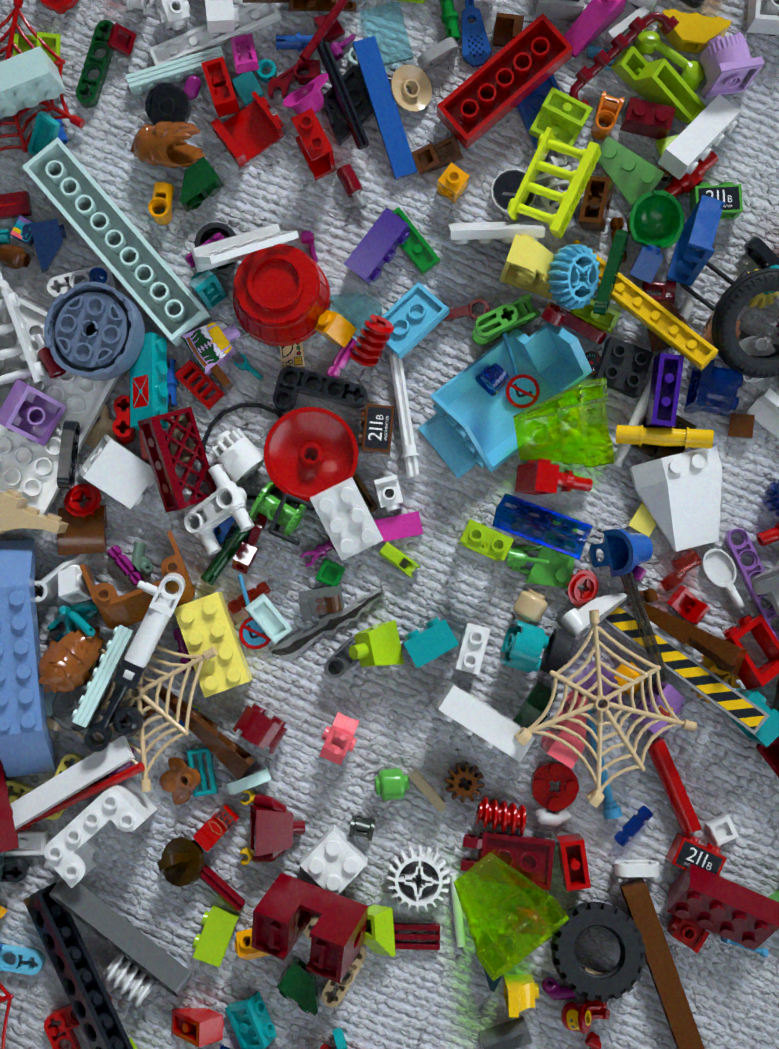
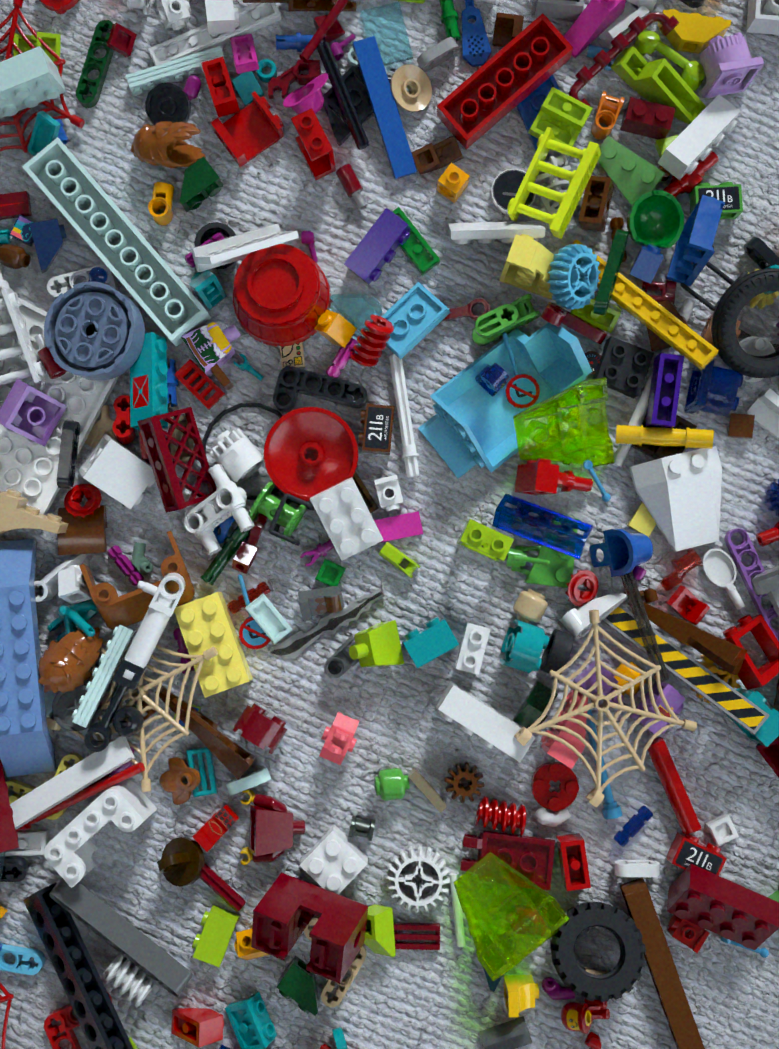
(587, 464): none -> dark azure hinge

